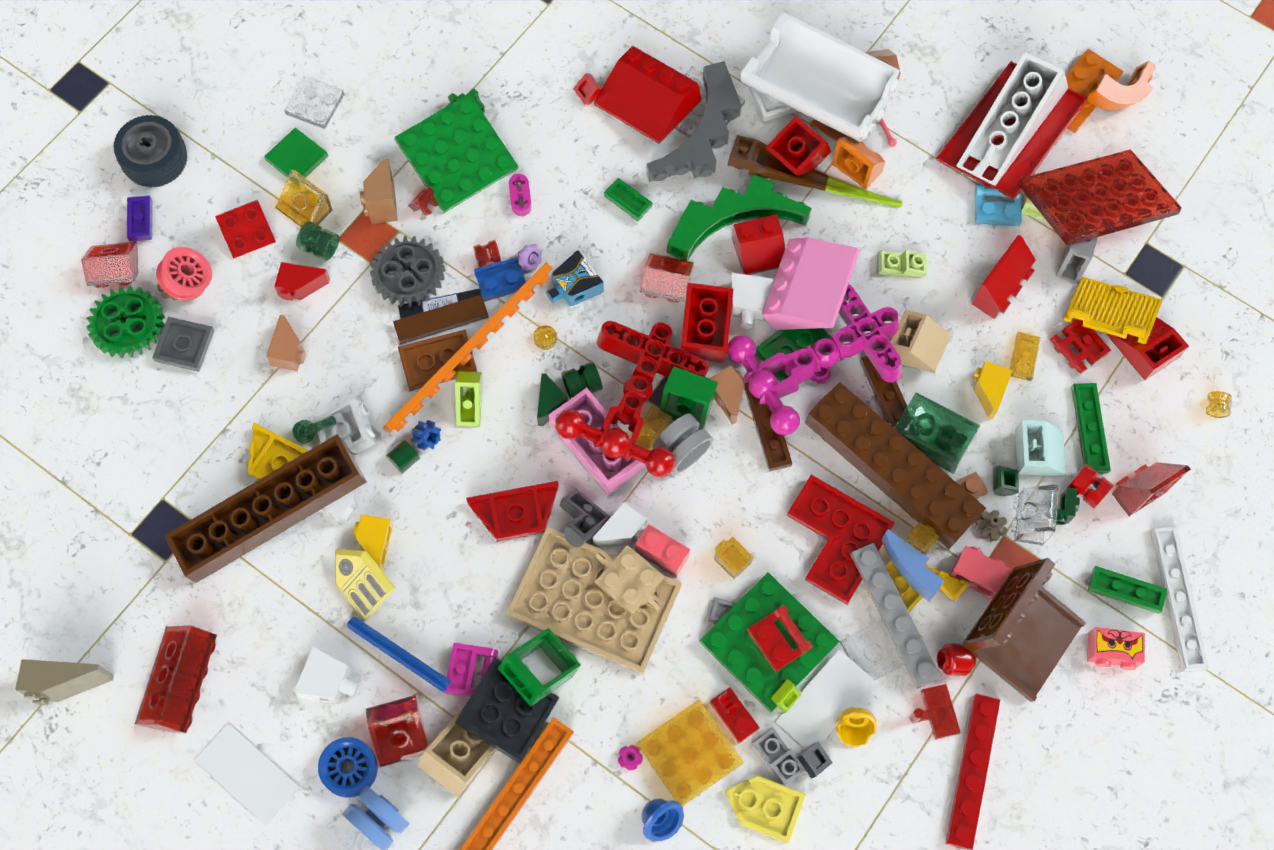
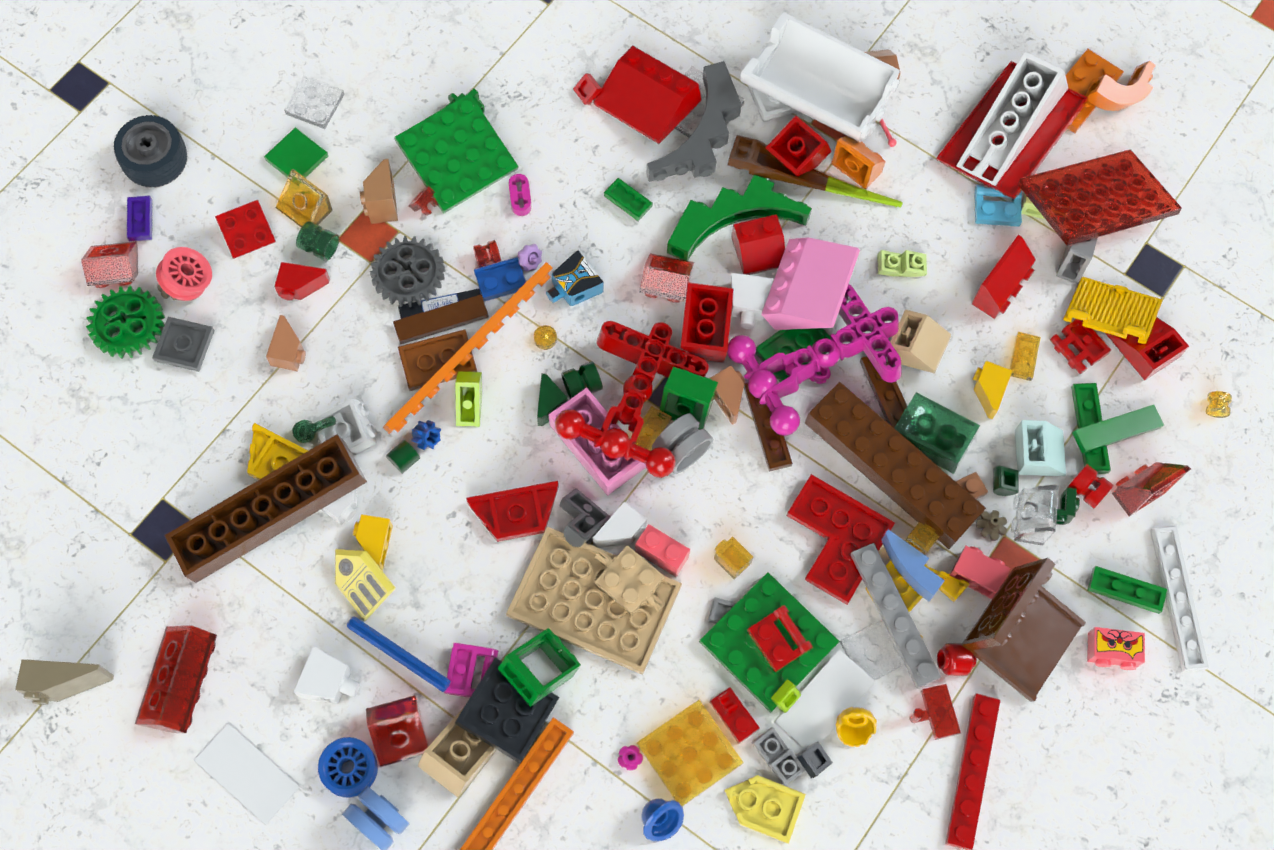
(1117, 429): none -> tile

